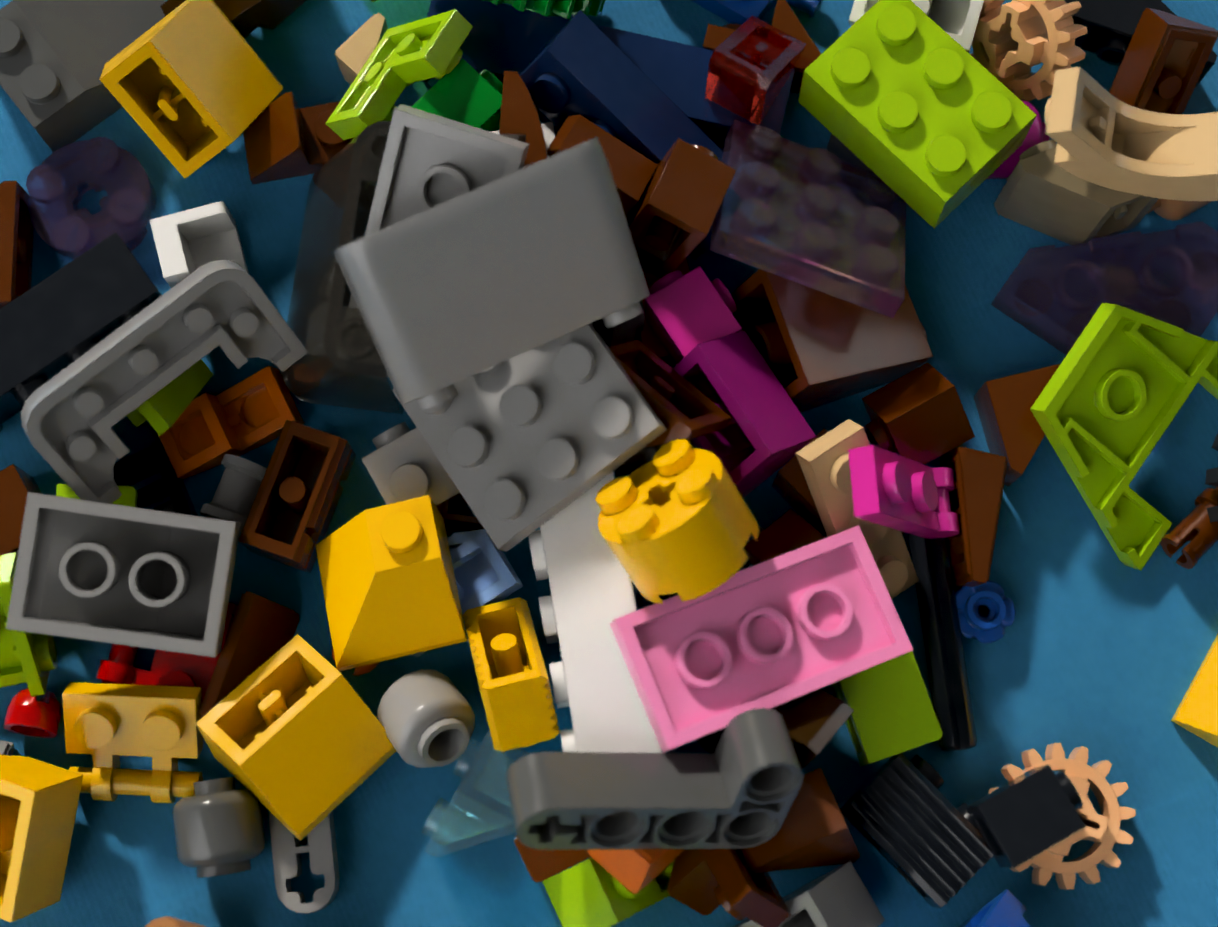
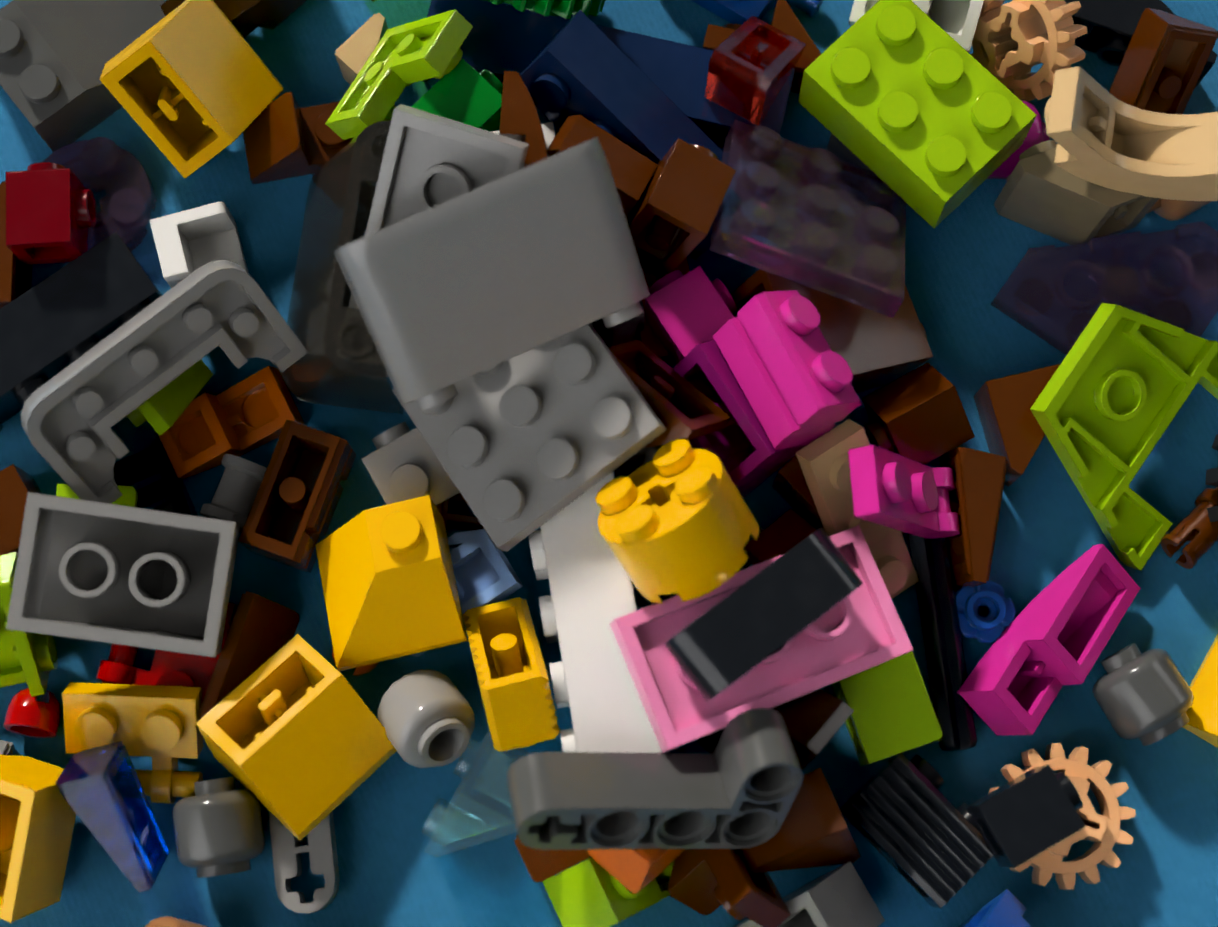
(48, 214): none -> dark red brick
(113, 806): none -> clear blue slope
(763, 614): none -> black beam
(787, 368): none -> dark pink brick
(1050, 644): none -> dark pink slope
(1143, 694): none -> dark grey head

